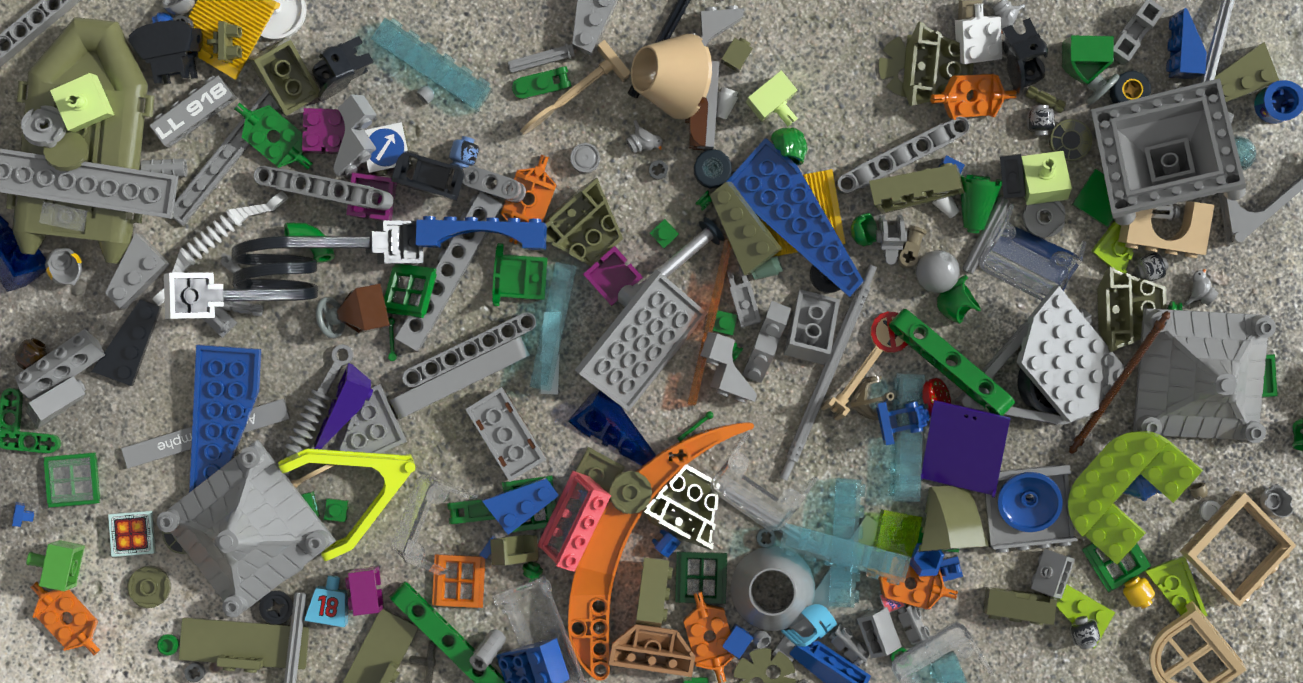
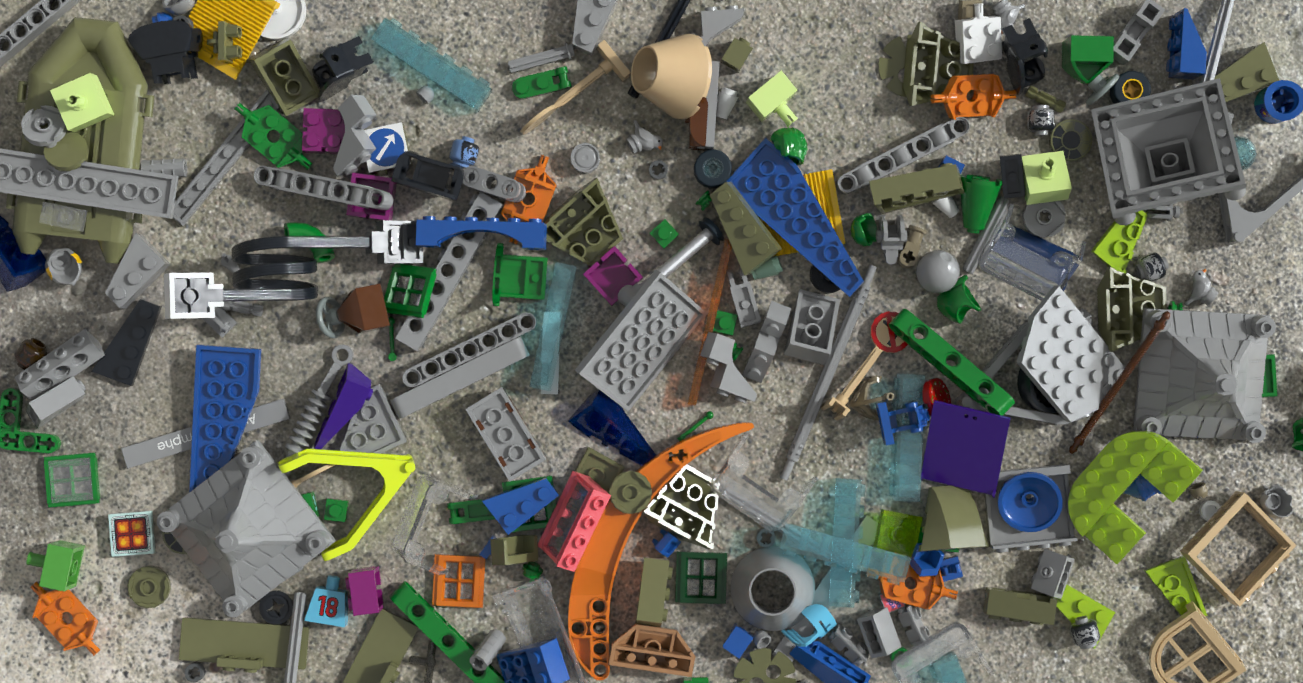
(21, 515): blue tile -> none
(167, 644): green plate -> none
(193, 111): light grey brick -> none
(235, 216): white piece -> none
(708, 653): orange plate -> none
(1094, 199): green tile -> none
(1113, 574): green piece -> none
(1138, 592): yellow head -> none
(1191, 237): tan arch -> none

